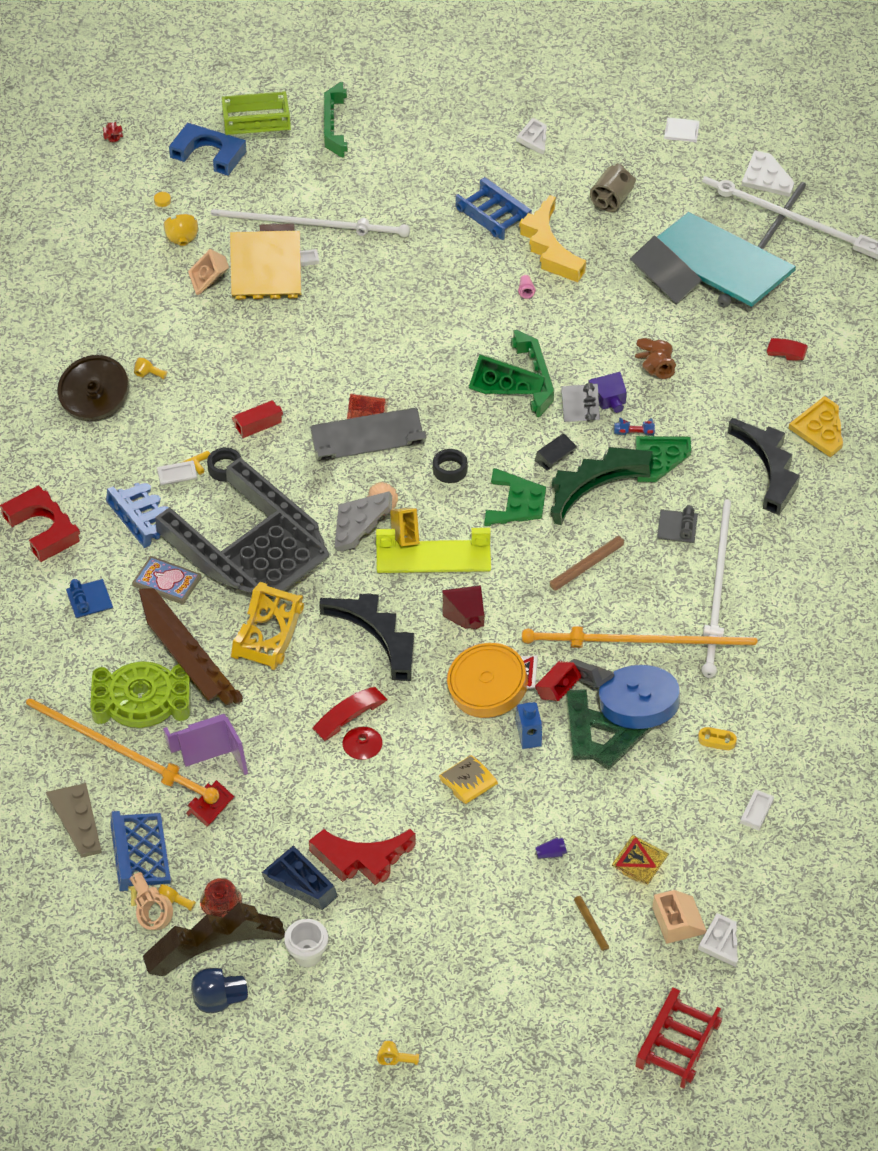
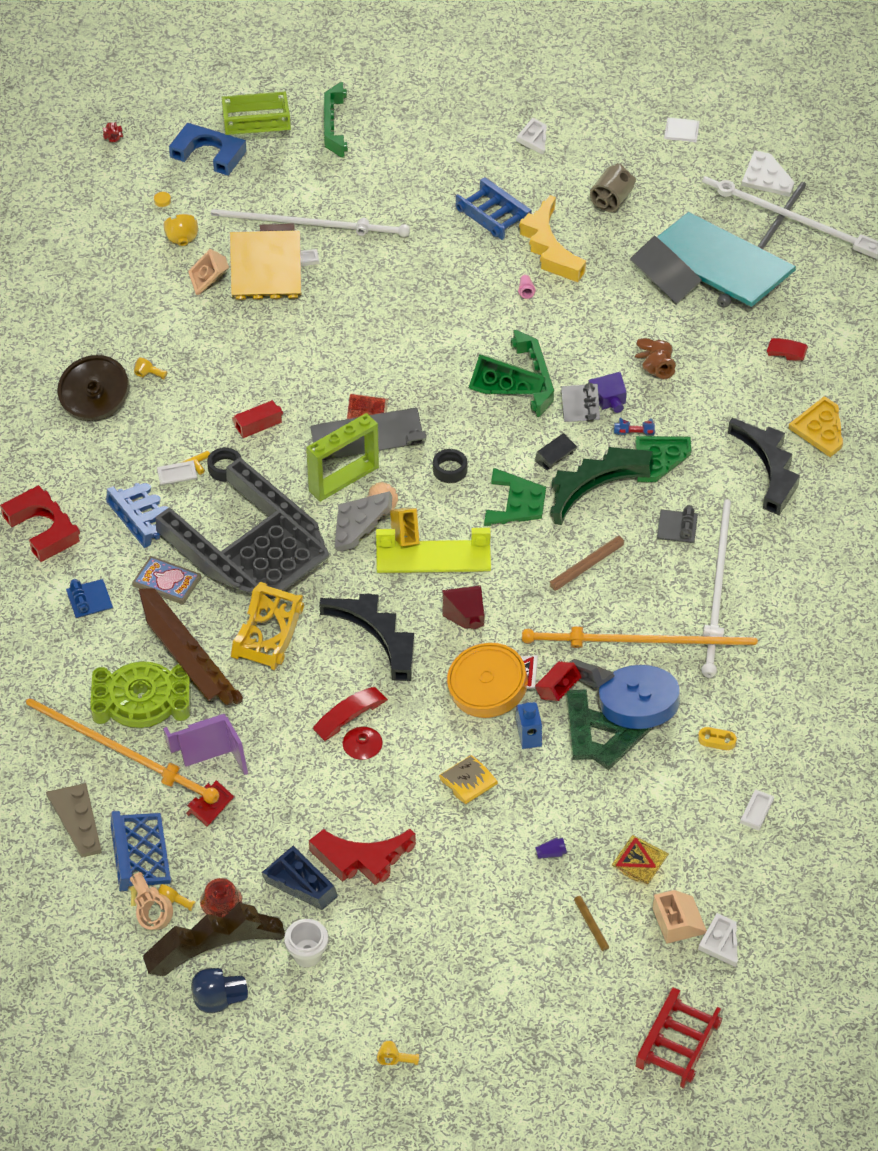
(361, 426): none -> lime window

